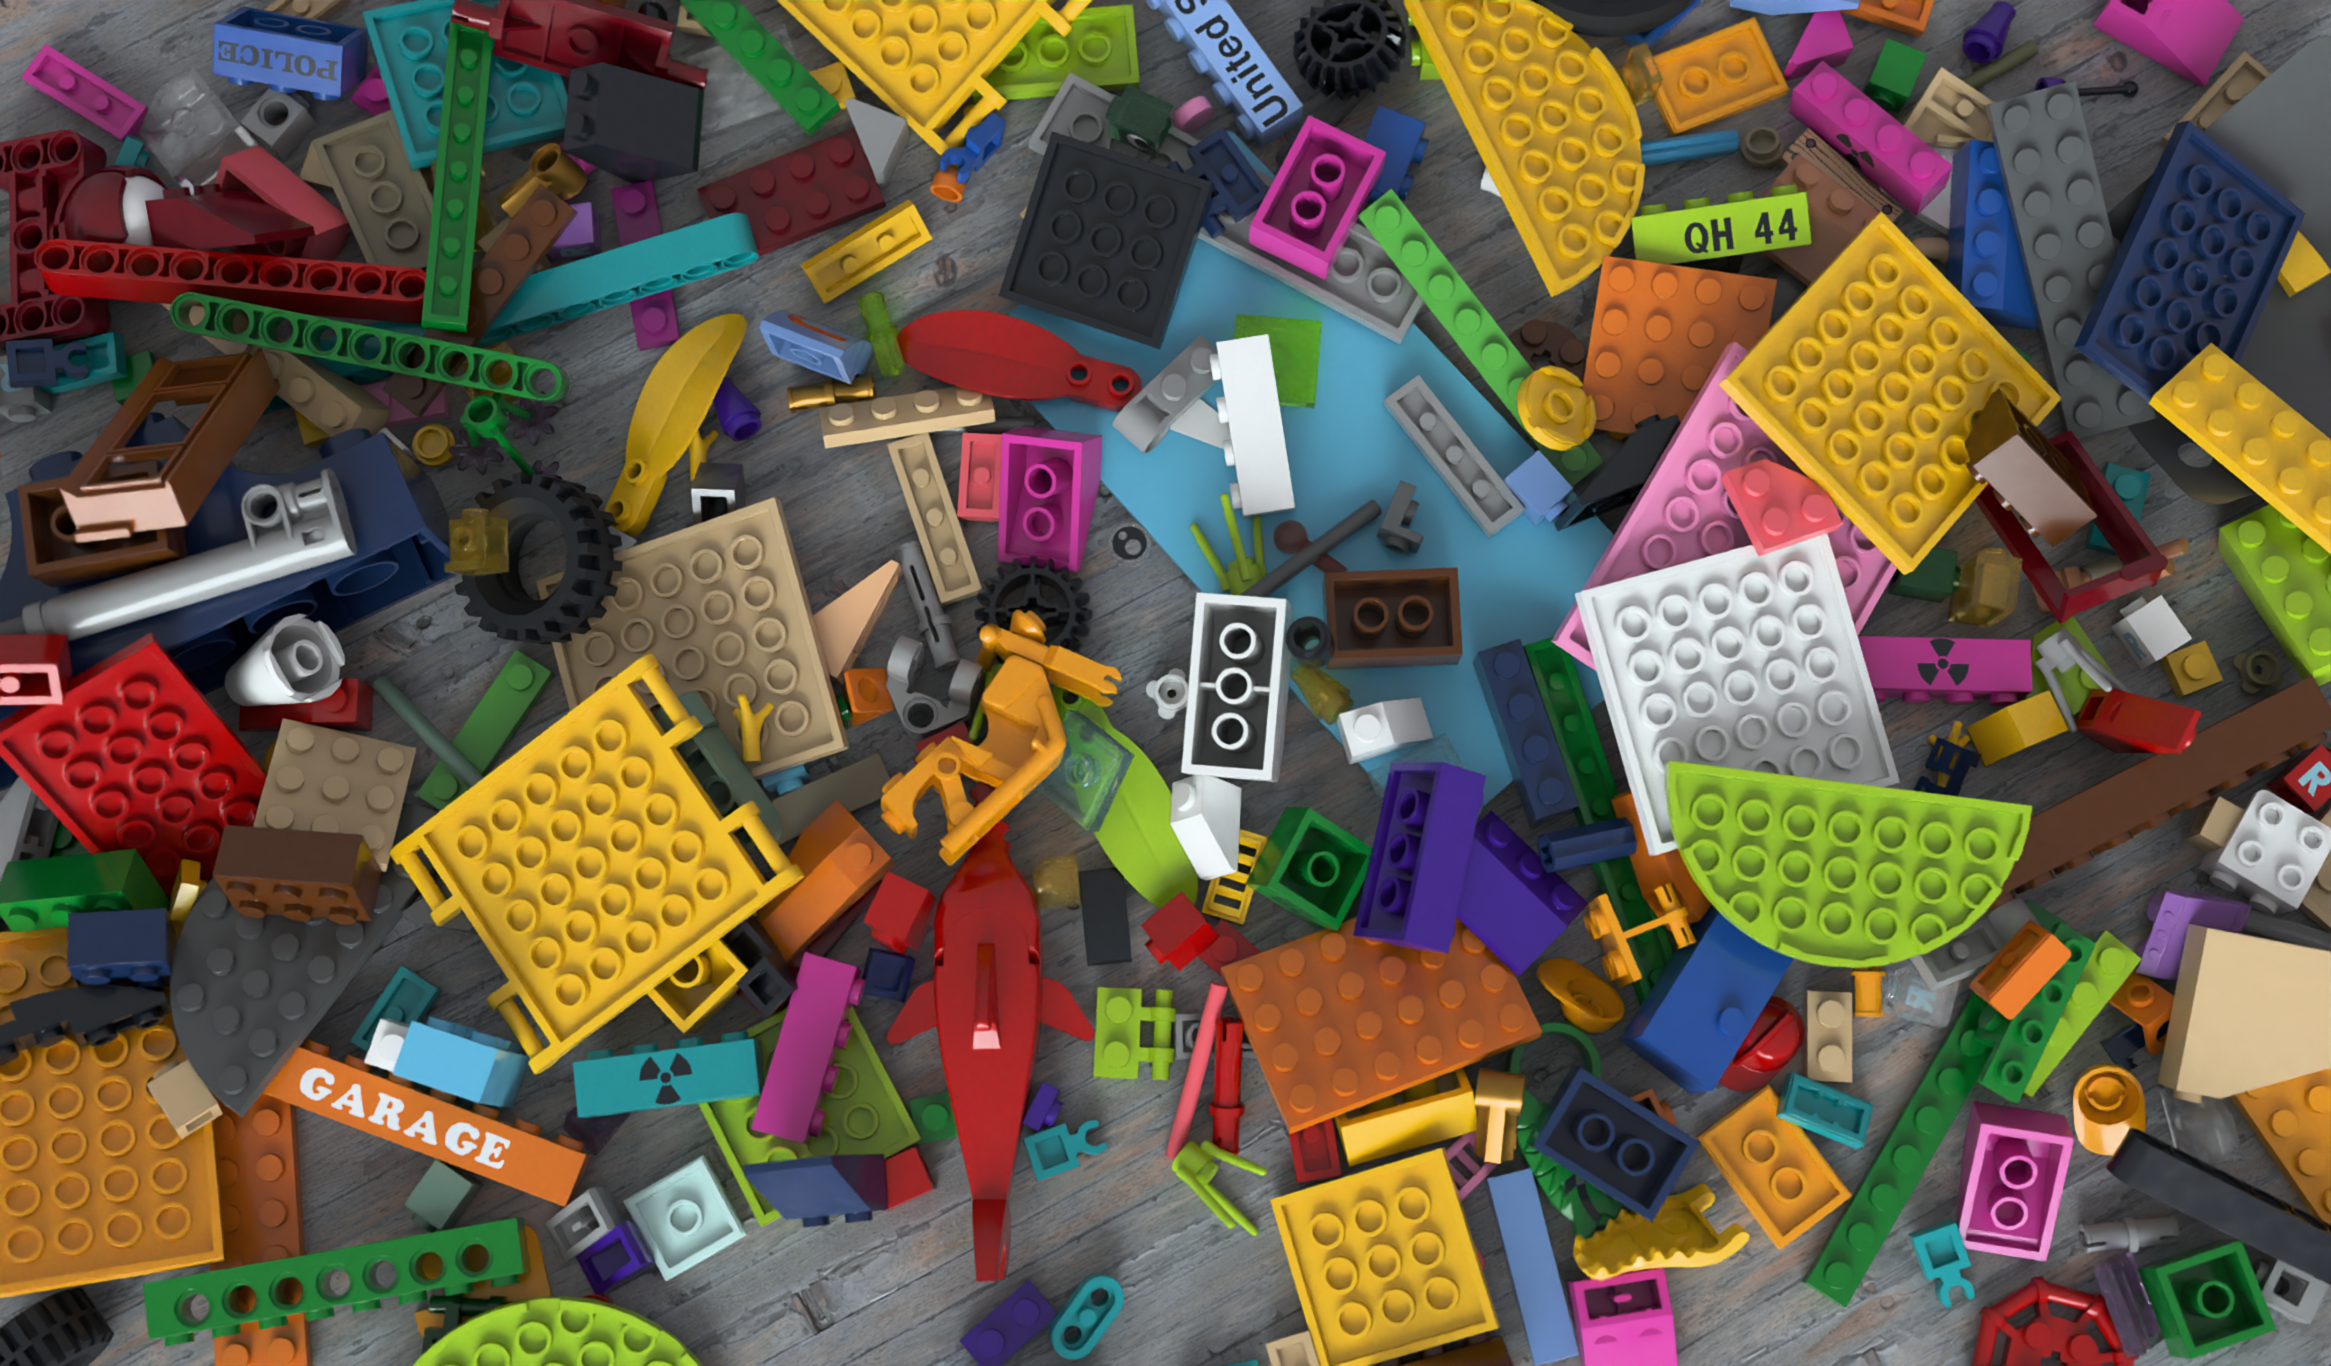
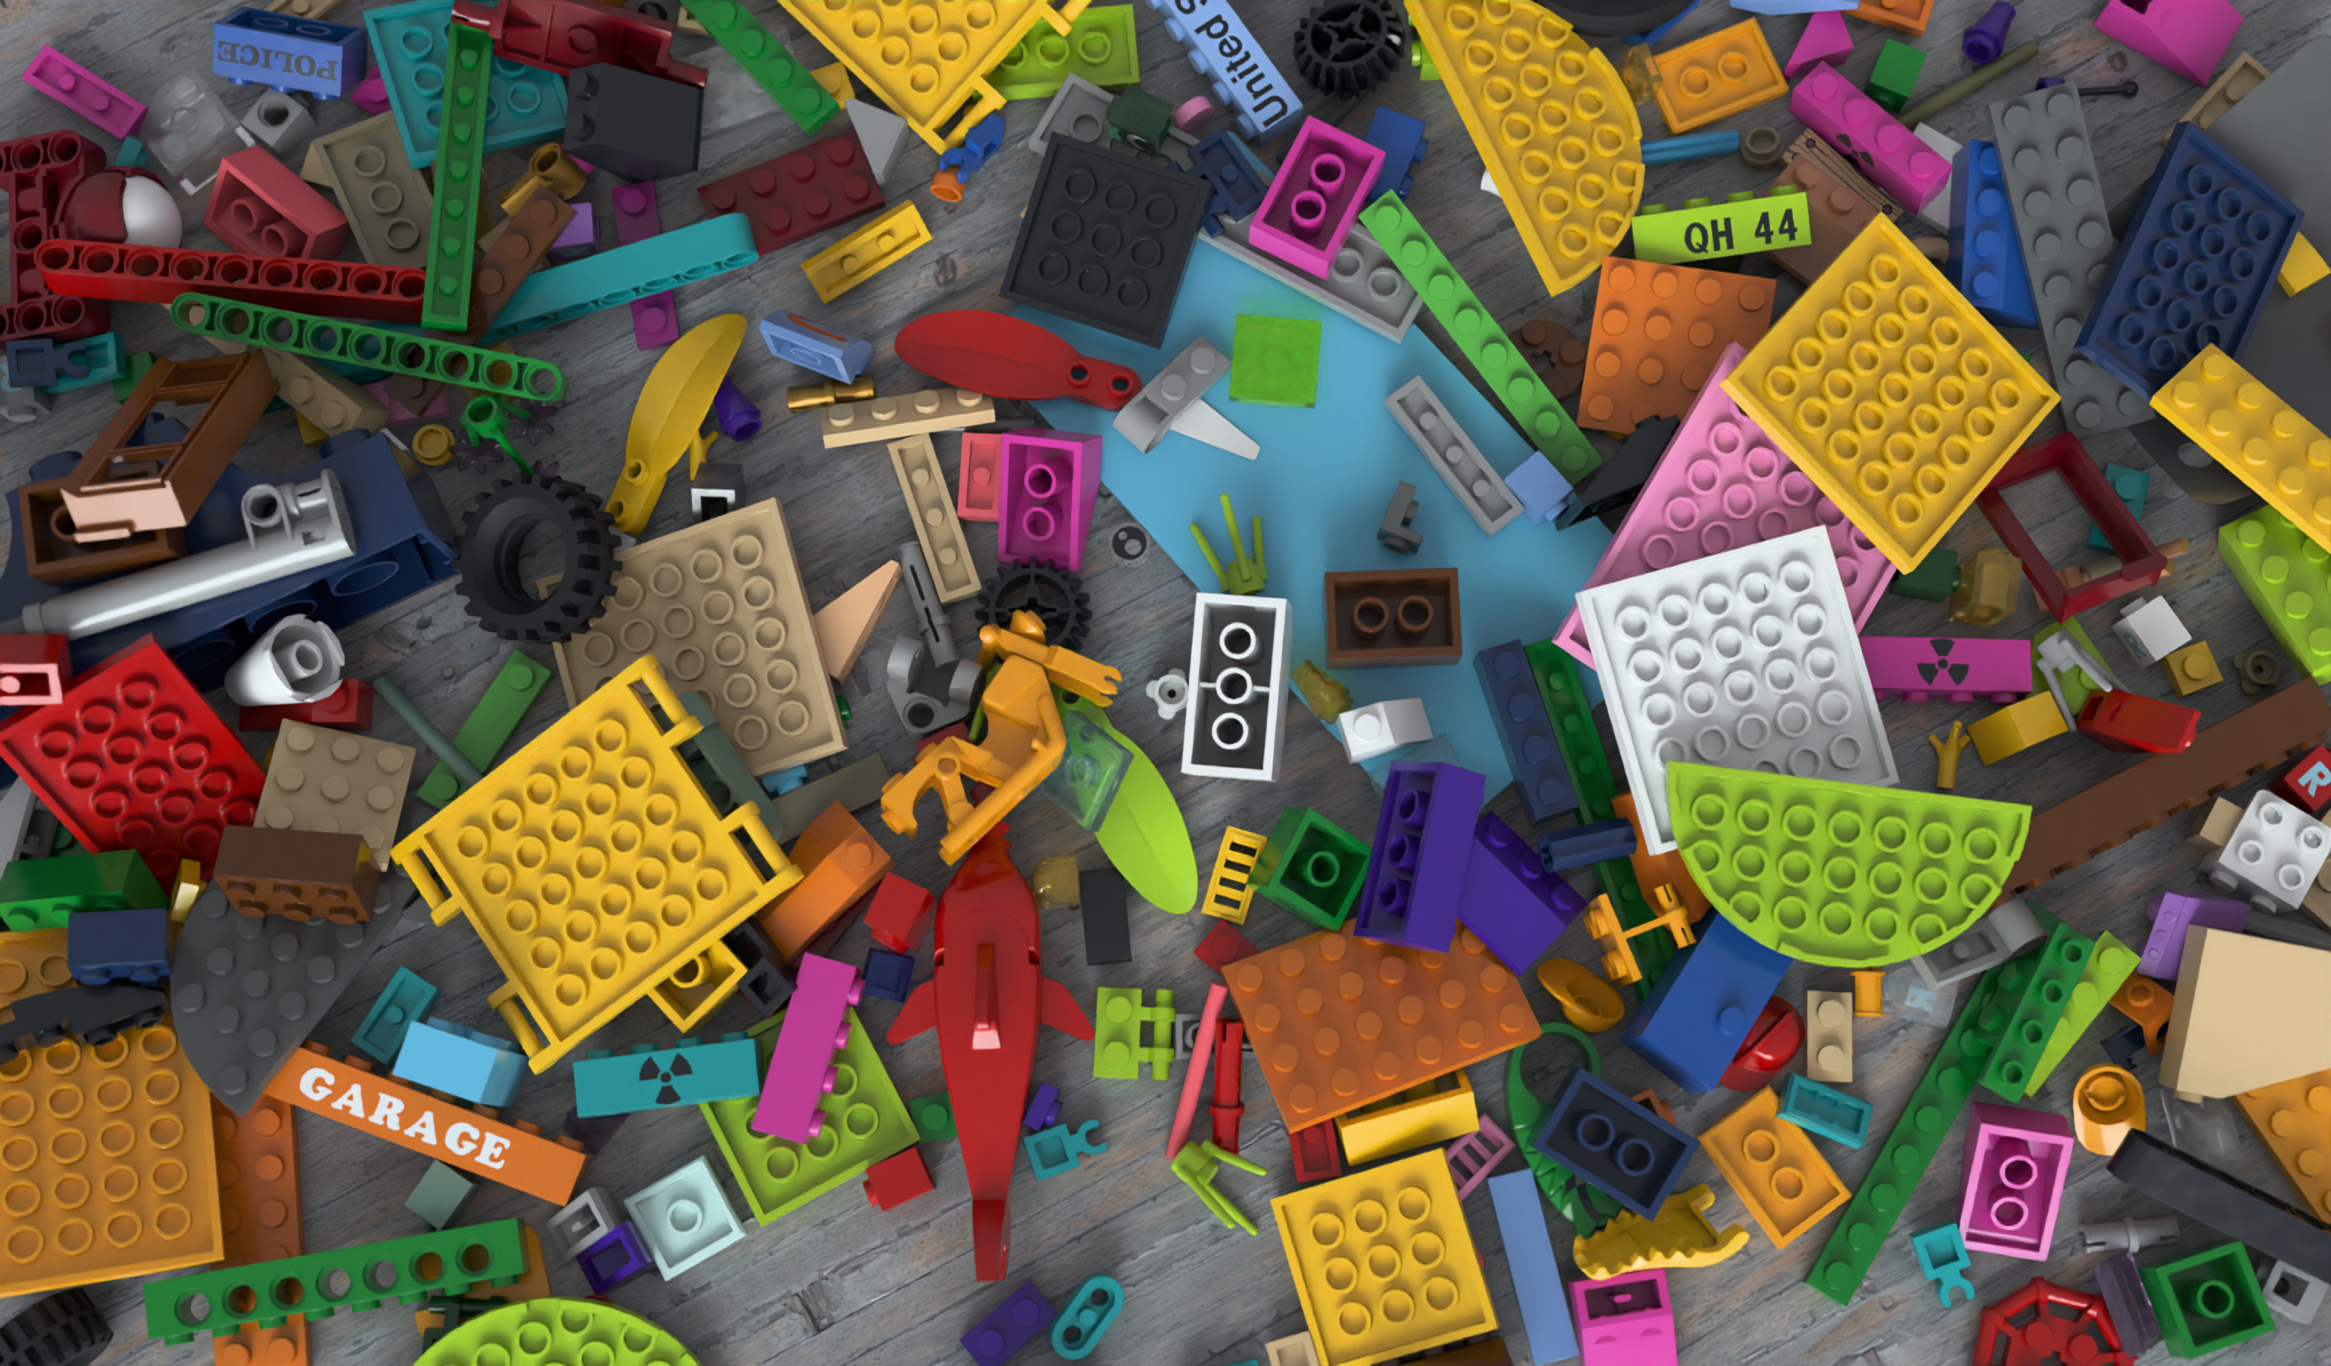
(183, 1097): tan brick -> none
(218, 219): dark red slope -> none
(387, 1043): white brick -> none
(478, 544): clear yellow brick -> none
(750, 727): yellow bar -> none
(823, 1187): dark blue slope -> none
(867, 694): orange bracket -> none
(881, 333): clear neon green axle -> none
(1178, 932): red brick -> none
(1207, 823): white slope -> none
(1254, 424): white brick -> none
(1292, 537): bar -> none
(1302, 632): black brick -> none
(1314, 550): dark grey bar -> none
(1498, 1104): pearl gold piece -> none
(1556, 408): yellow tile -> none
(1779, 505): coral plate -> none
(1949, 113): tan wing -> none
(1957, 774): dark blue piece -> none
(2020, 969): orange slope -> none
(2027, 471): reddish brown slope -> none

